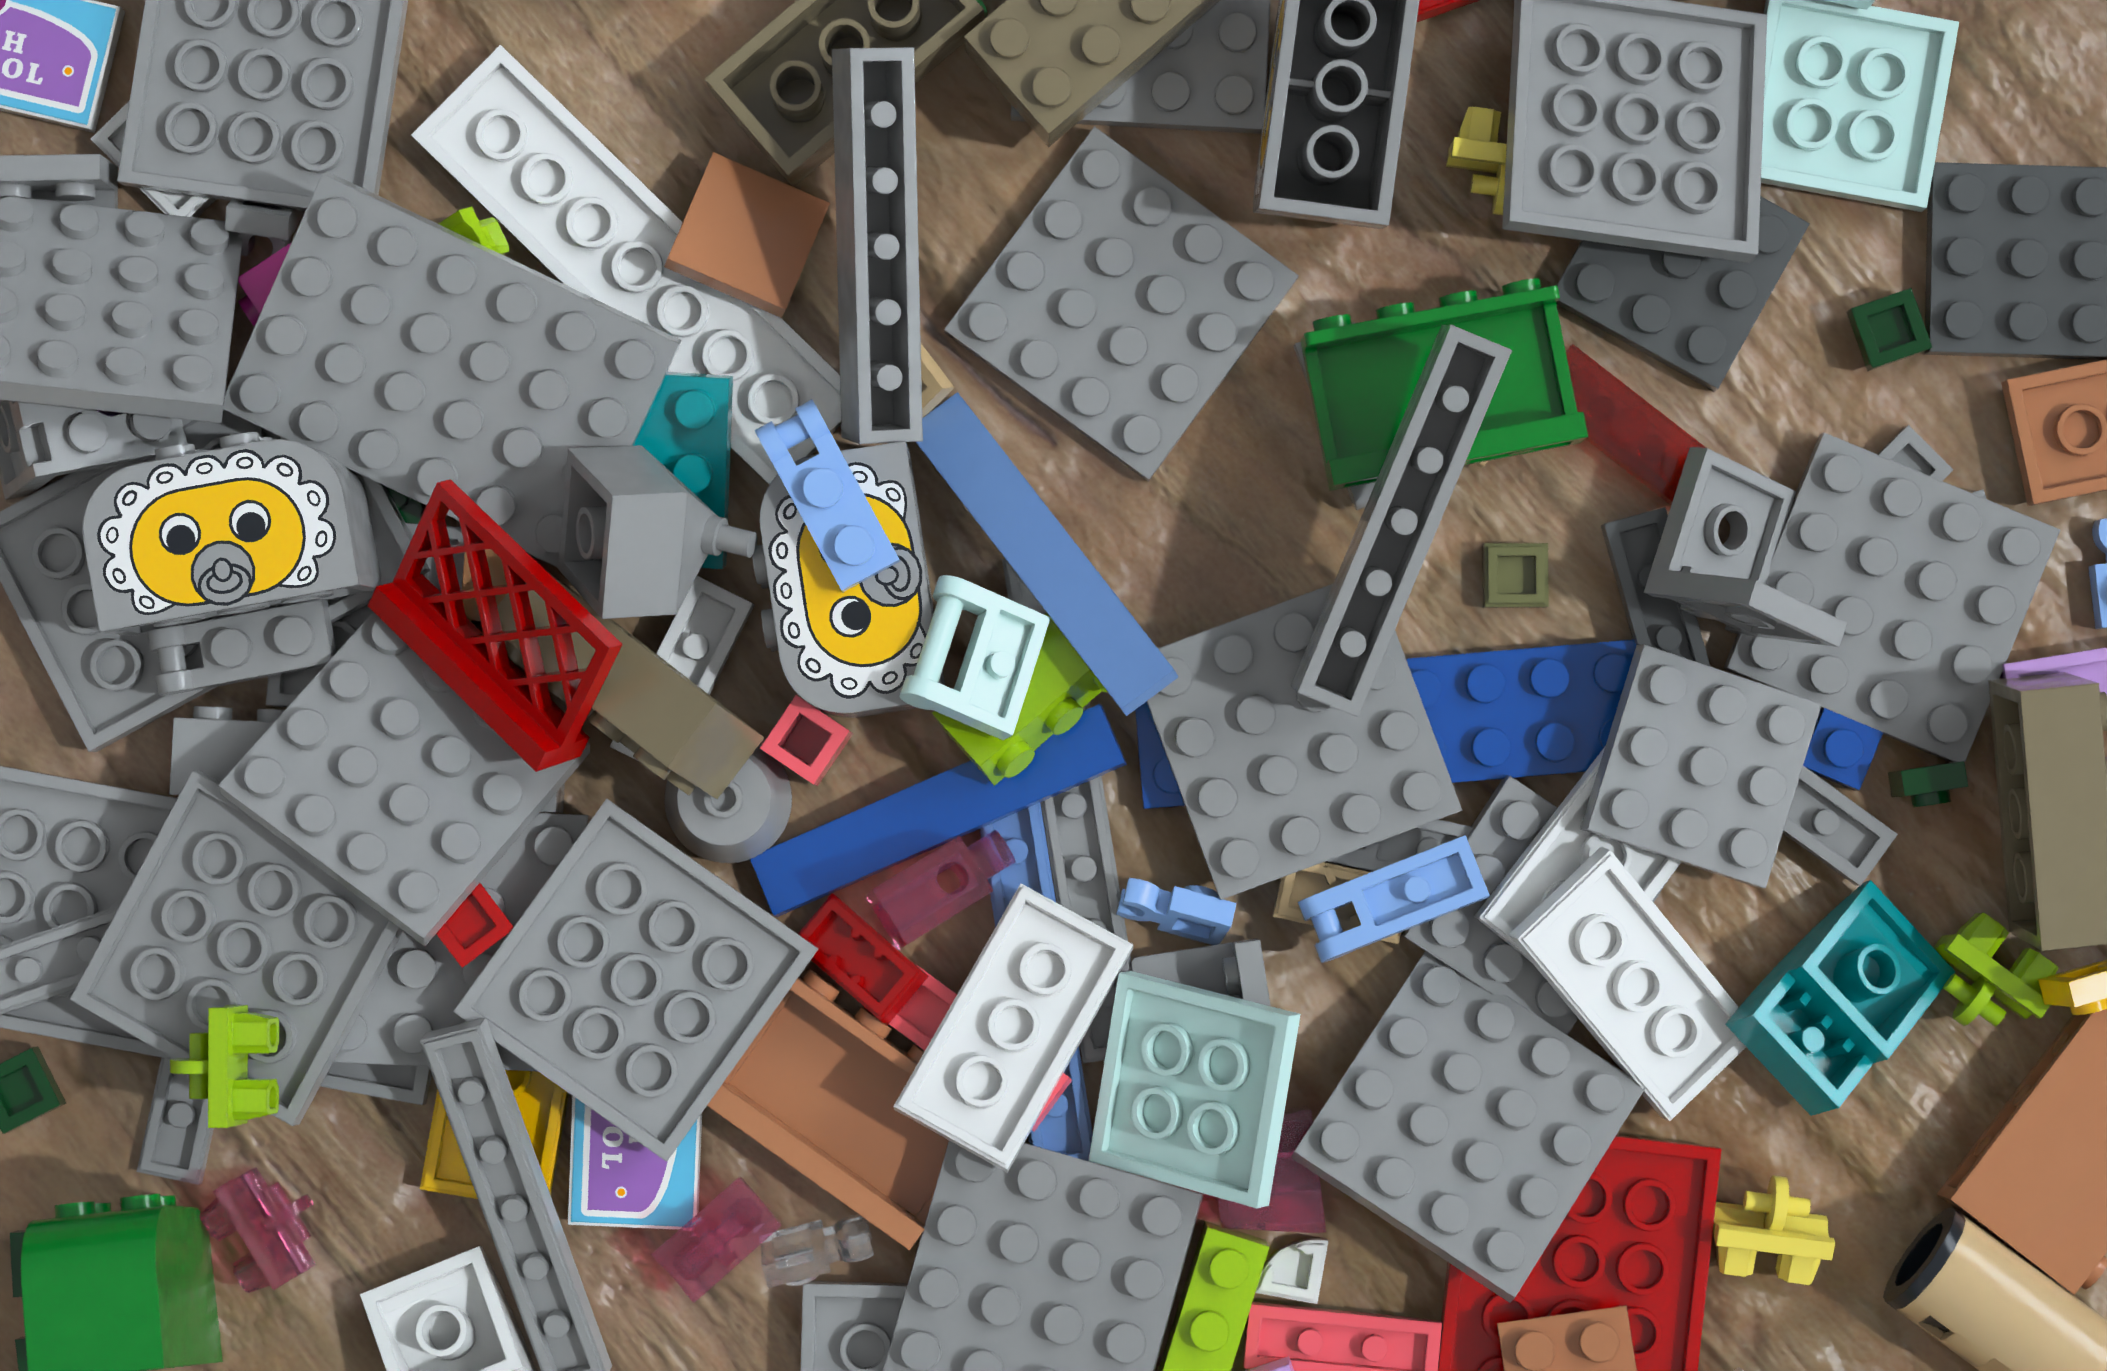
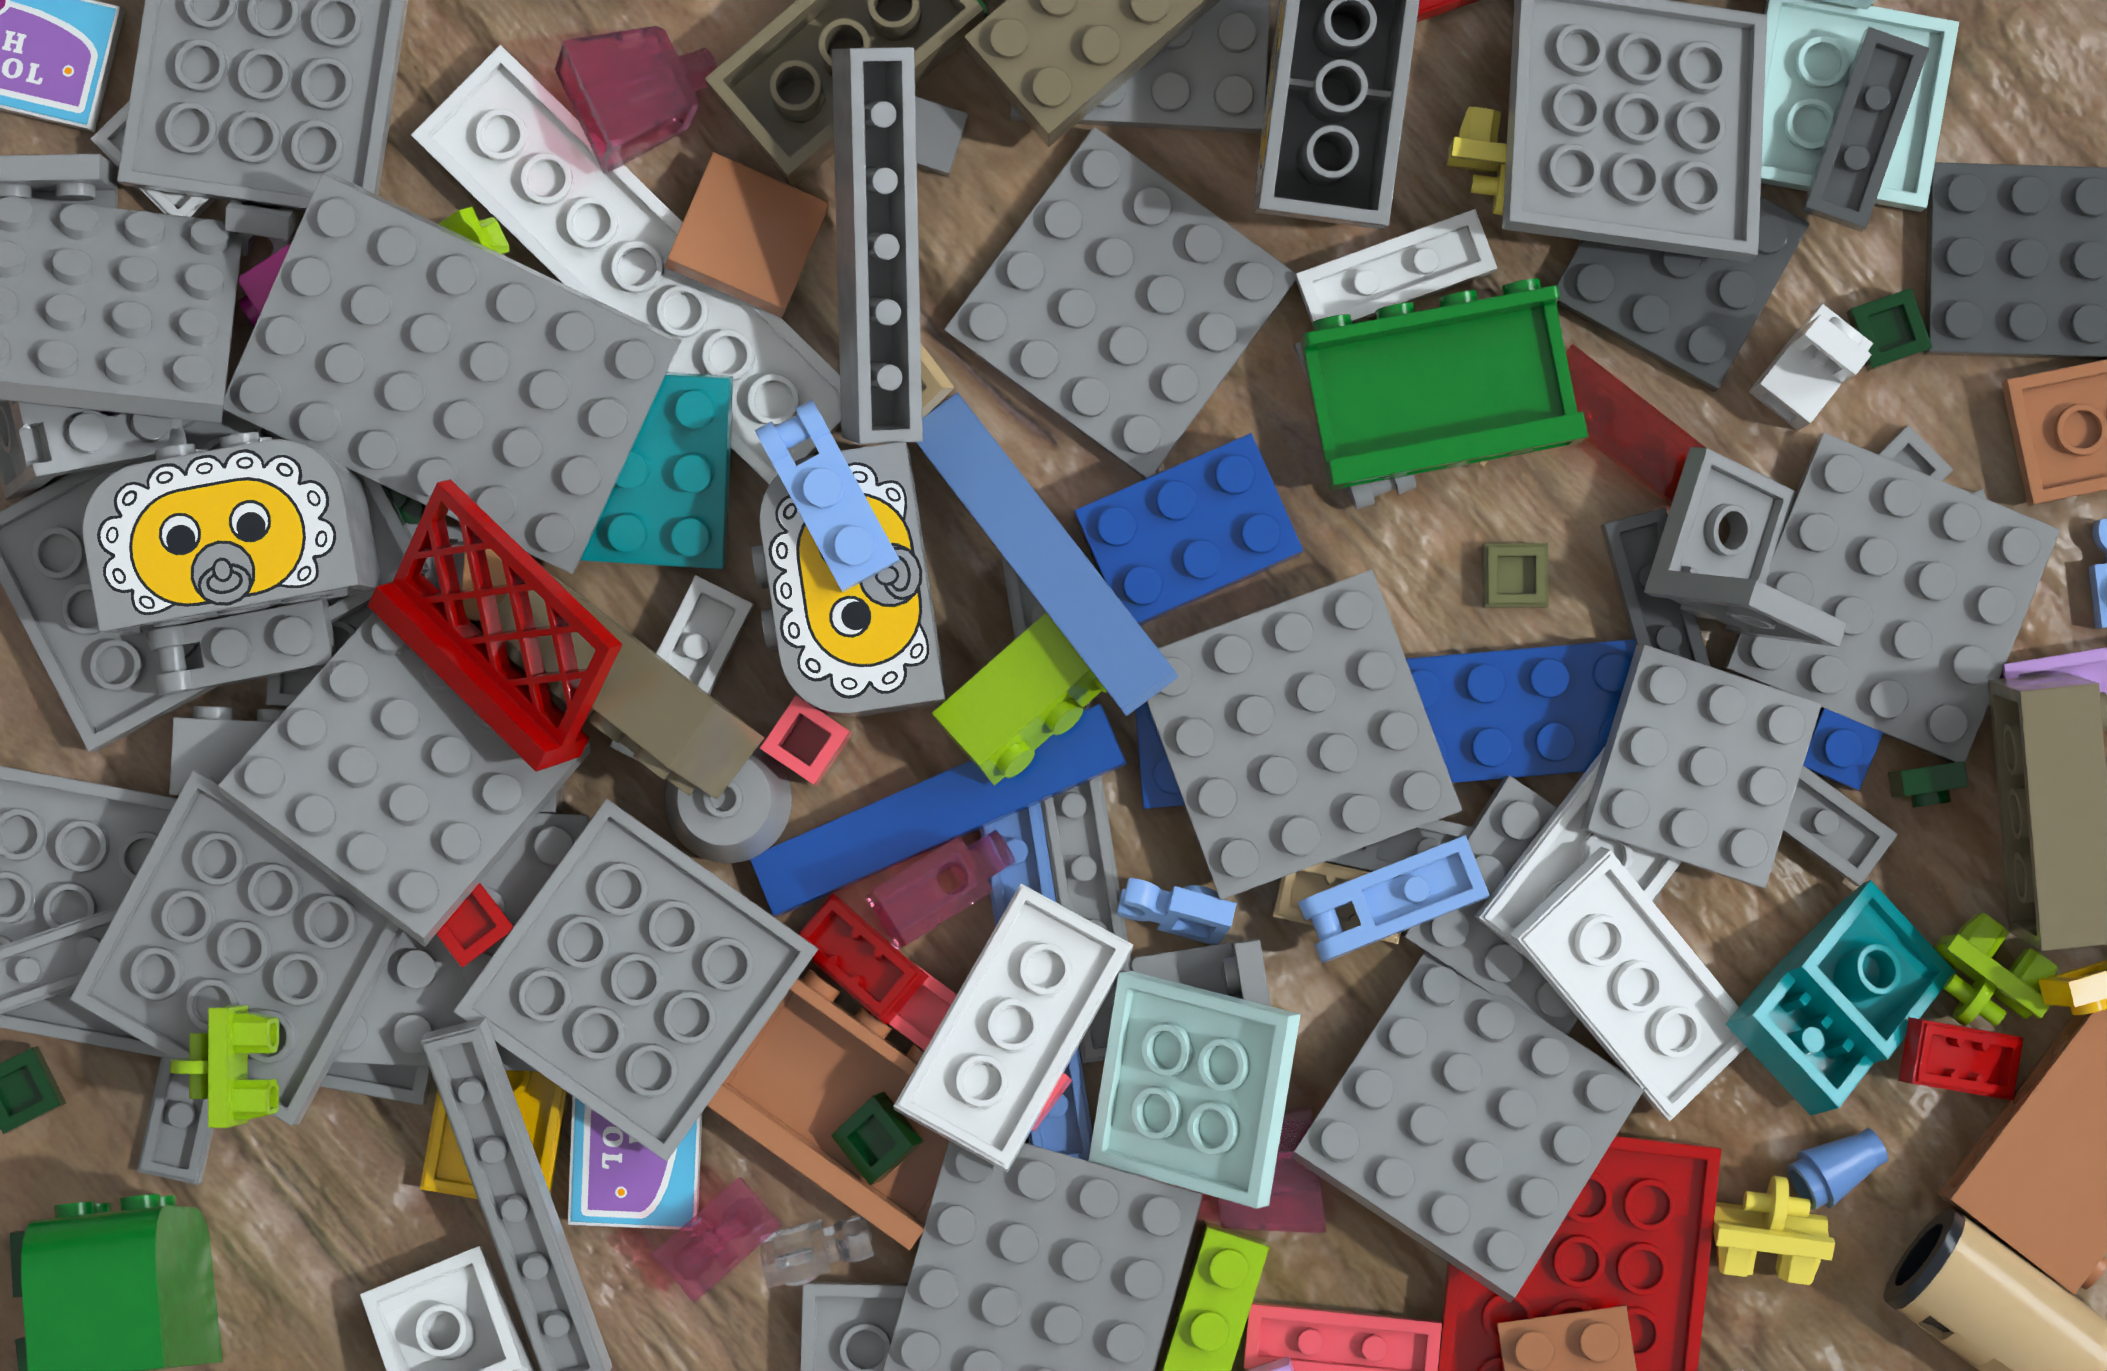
(267, 1227): clear pink hips -> none
(631, 90): none -> clear pink torso
(636, 533): light grey piece -> none
(877, 1138): none -> dark green plate
(938, 135): none -> light grey tile
(995, 663): light aqua plate -> none
(1189, 531): none -> blue brick
(1295, 1271): white tile -> none
(1398, 270): none -> white plate
(1400, 519): light grey brick -> none
(1811, 368): none -> white brick
(1835, 1168): none -> medium blue cone
(1865, 129): none -> dark grey plate
(1960, 1059): none -> red plate

